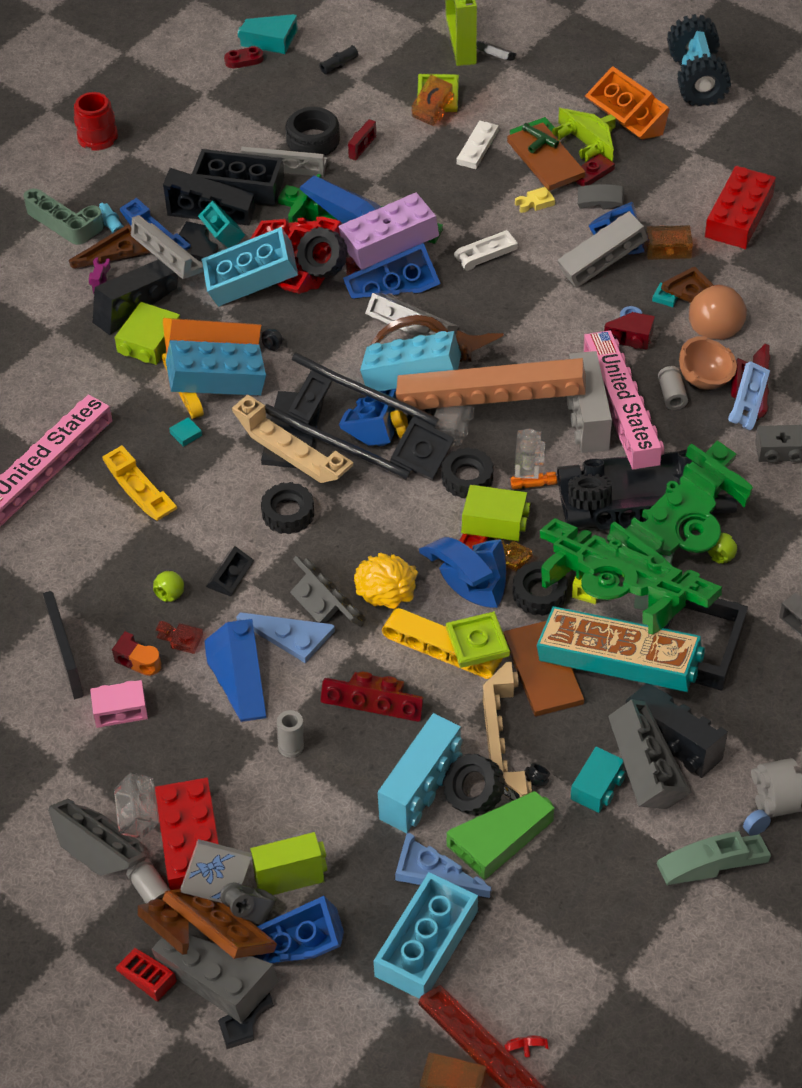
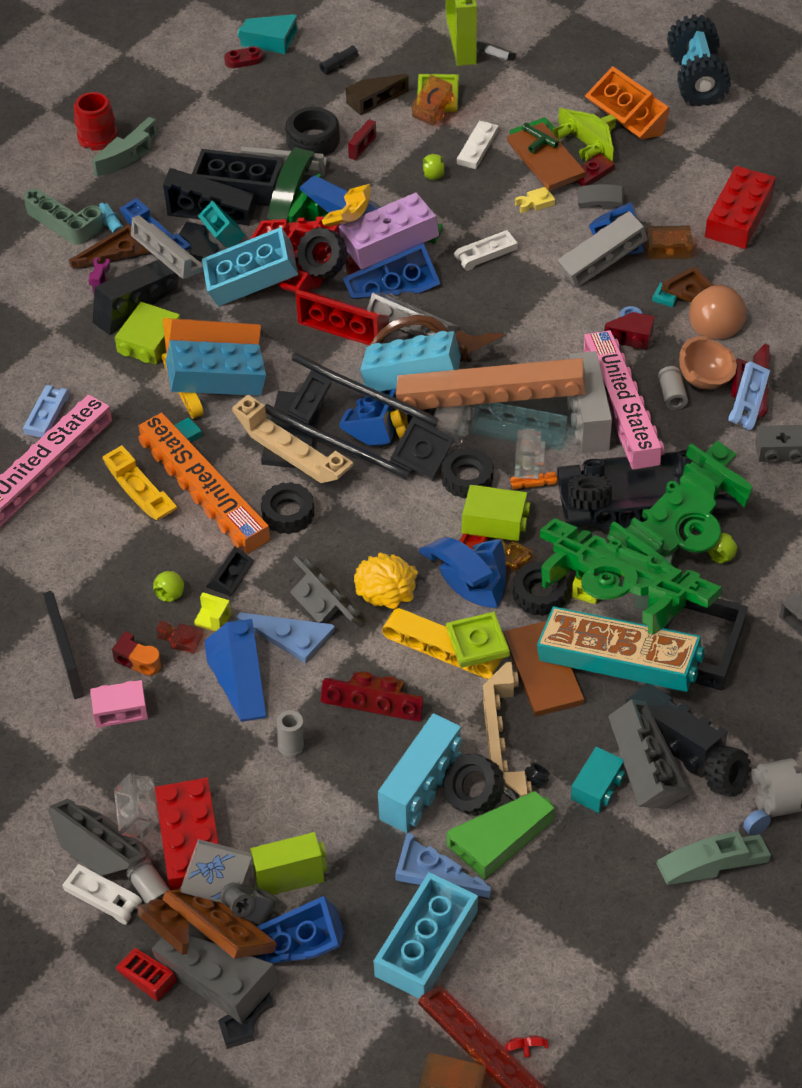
(46, 411): none -> light blue plate
(101, 893): none -> white plate
(125, 151): none -> sand green slope
(204, 483): none -> orange brick
(214, 612): none -> neon yellow panel
(272, 339): black plate -> none
(288, 183): none -> dark green slope
(339, 317): none -> red slope
(357, 202): none -> yellow slope
(373, 92): none -> dark brown slope
(433, 166): none -> lime piece
(501, 427): none -> clear light blue fence
(728, 771): none -> black tyre

